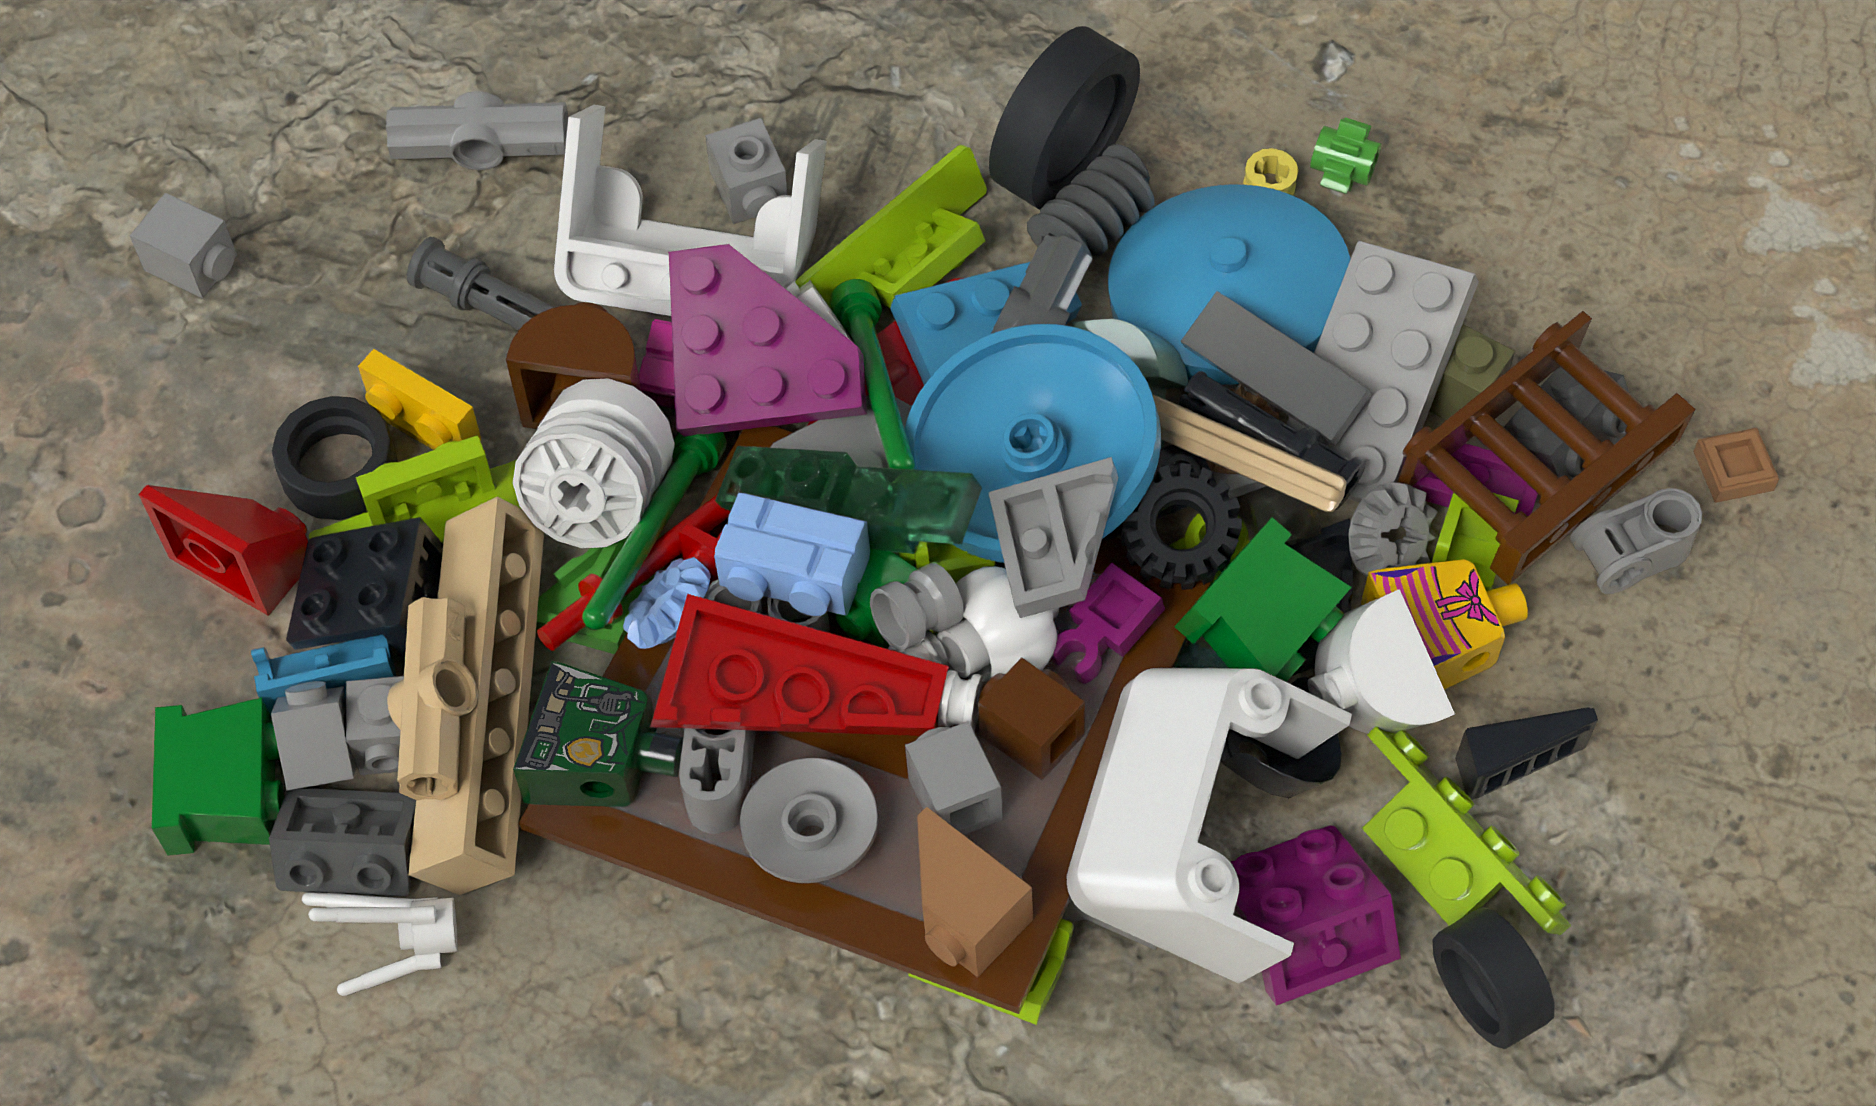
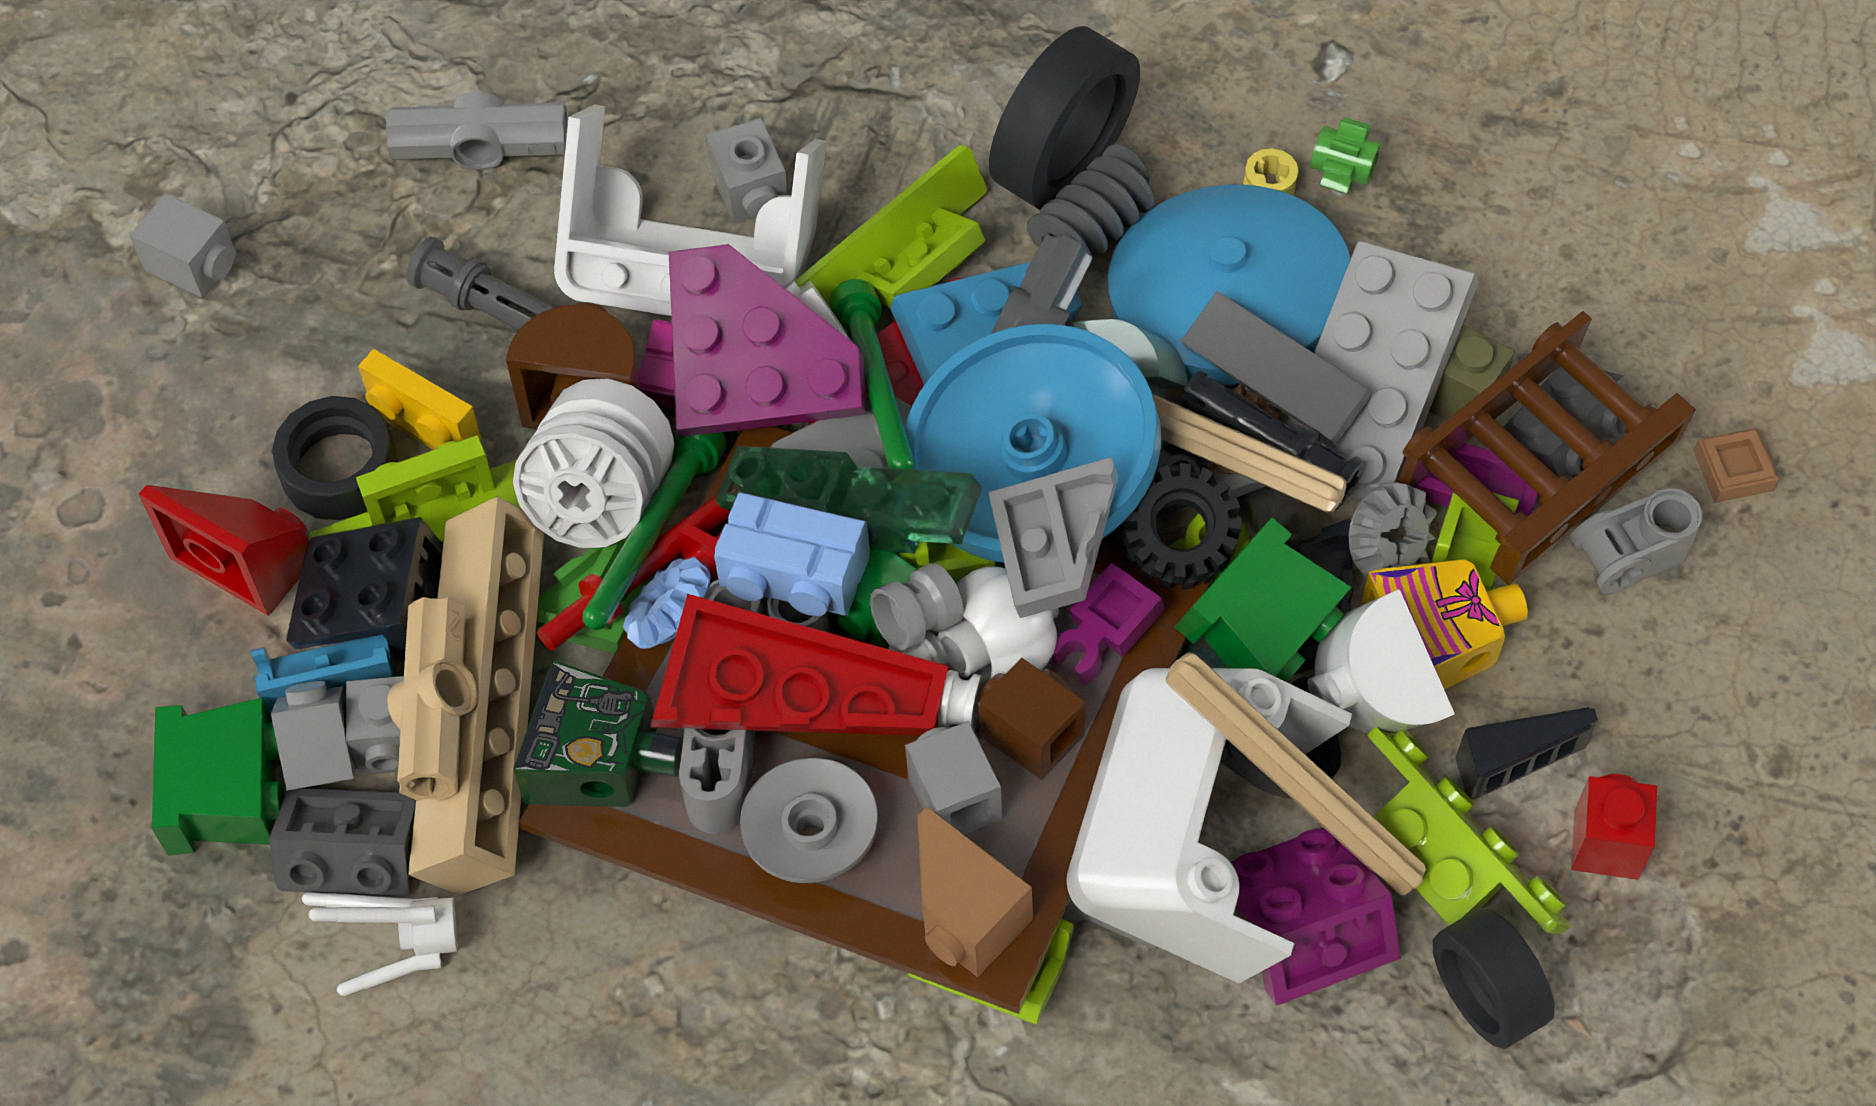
(1295, 773): none -> tan axle
(1614, 826): none -> red brick

